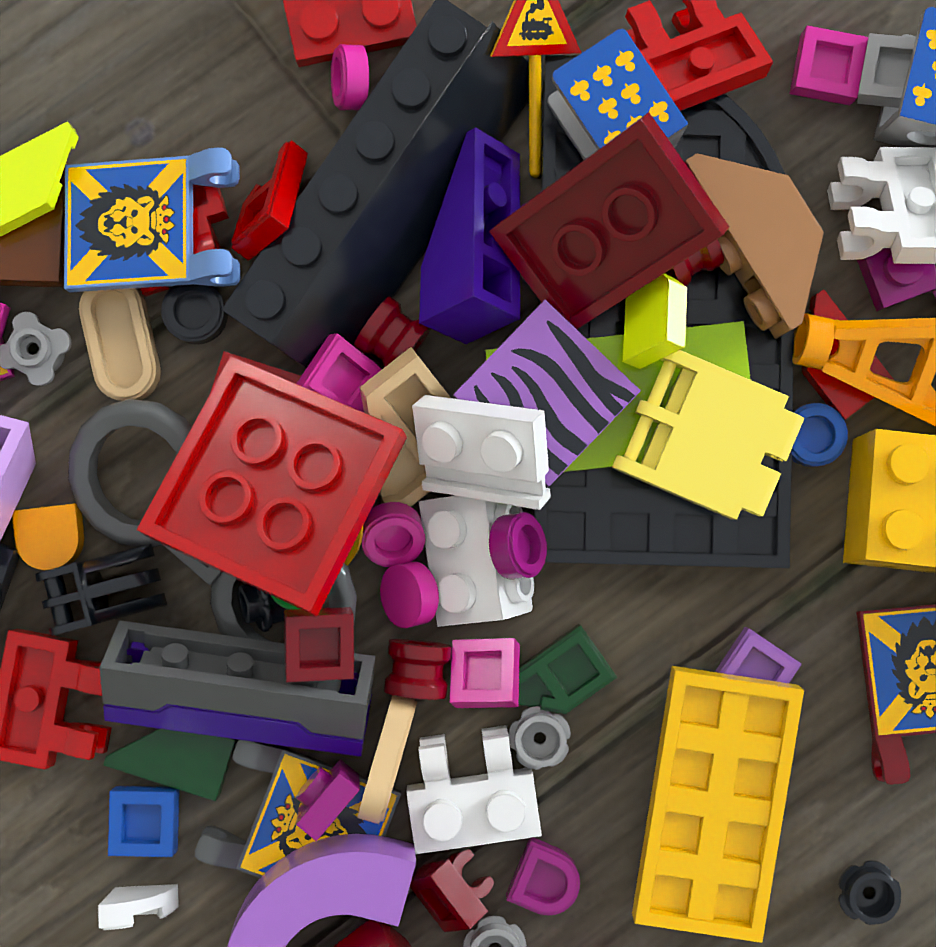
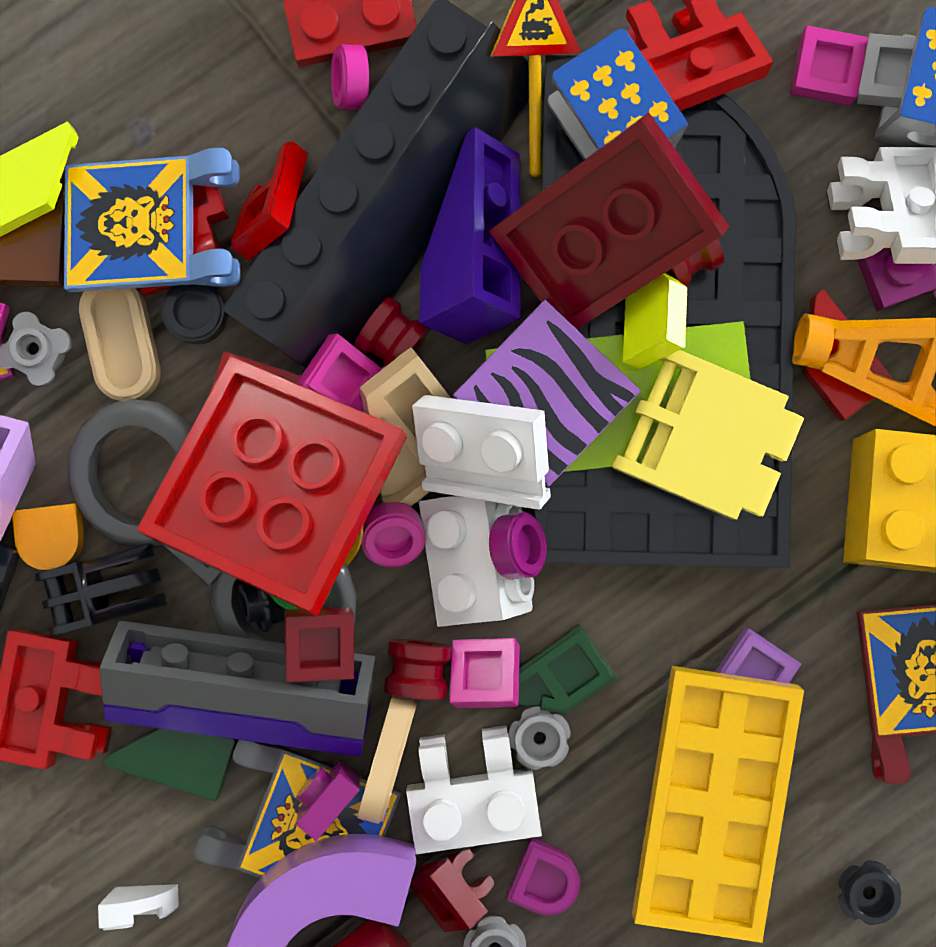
(143, 821): blue plate -> none
(409, 594): dark pink tile -> none
(769, 239): medium nougat slope -> none
(820, 436): blue tile -> none

